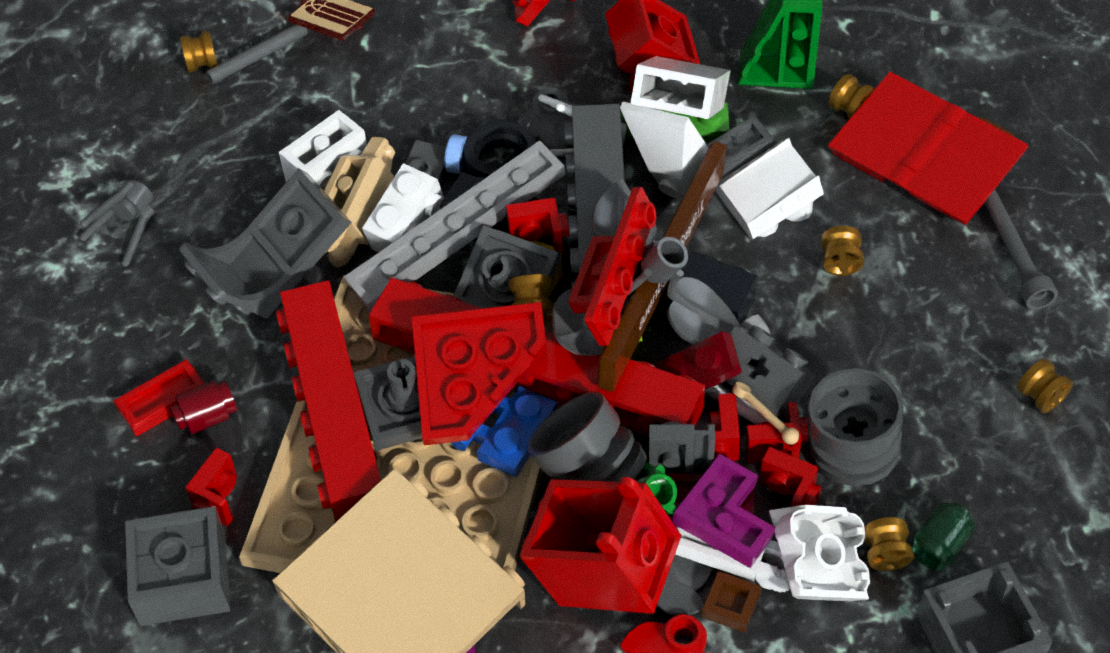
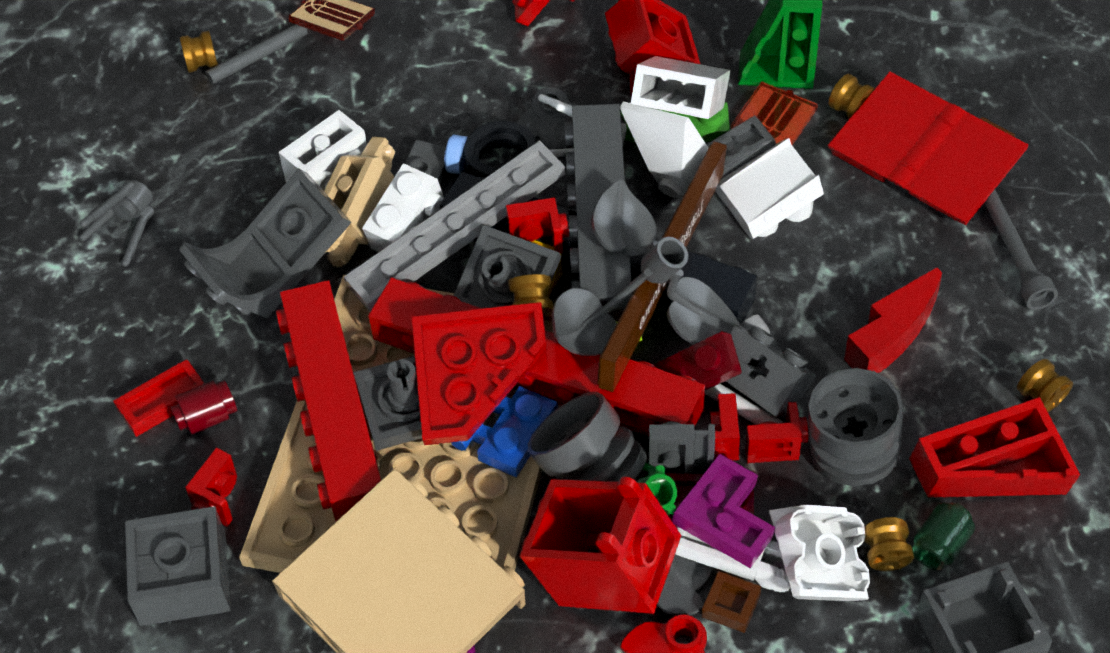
(610, 268): red bracket -> none
(778, 111): none -> clear red piece
(789, 435): tan hinge -> none
(790, 476): red bracket -> none
(842, 250): pearl gold wheel -> none
(893, 324): none -> red slope
(996, 456): none -> red wedge

